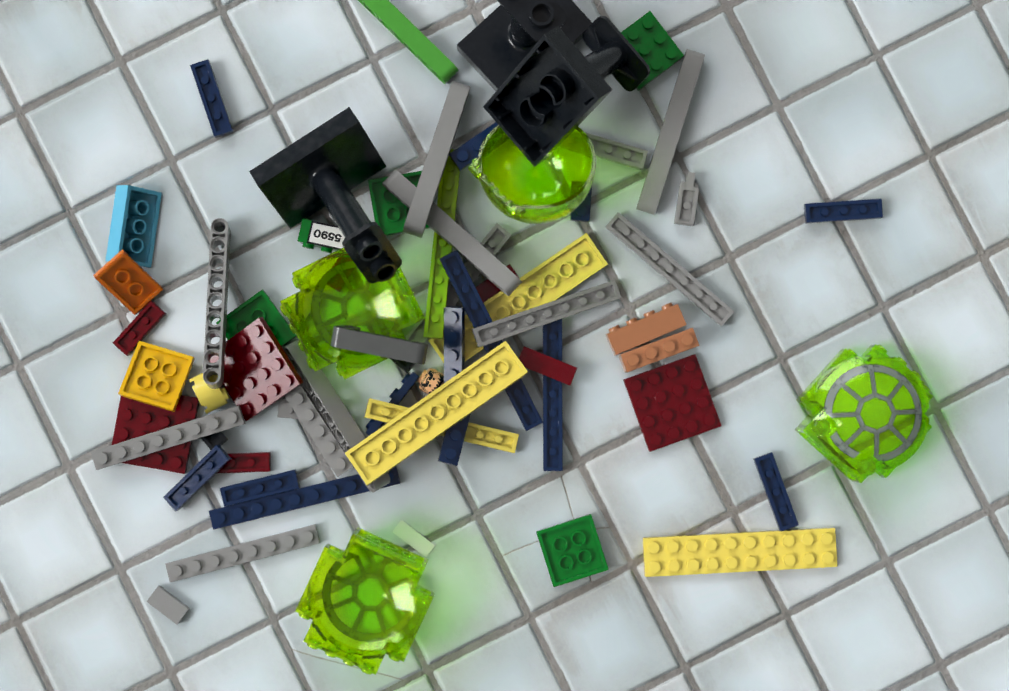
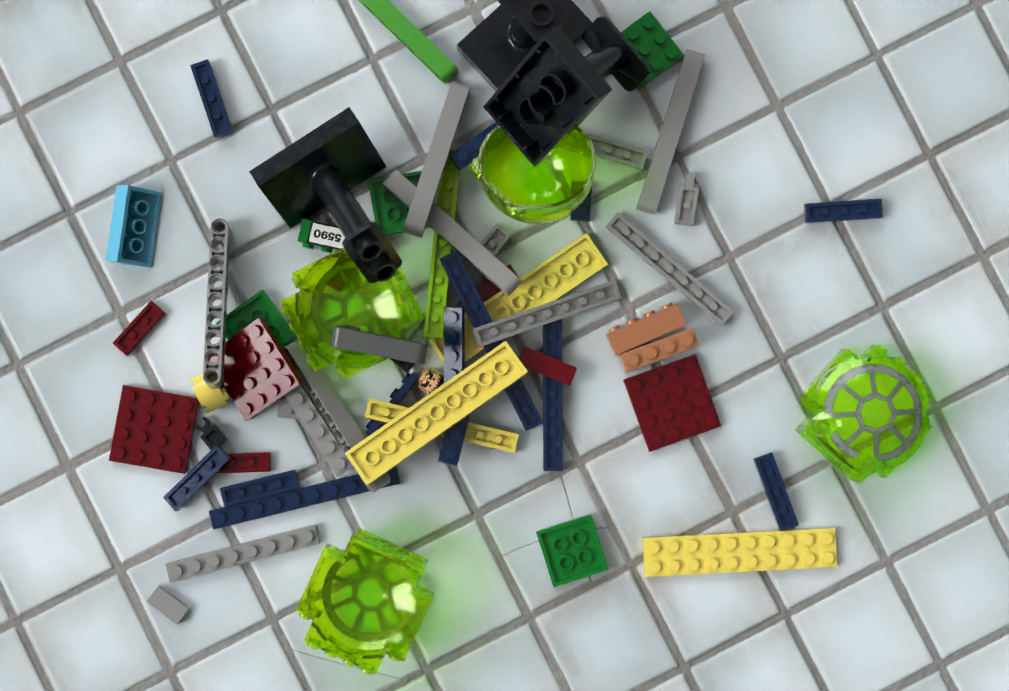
(128, 282): orange tile -> none
(156, 376): yellow plate -> none
(168, 437): light grey plate -> none
(413, 538): sticker -> none

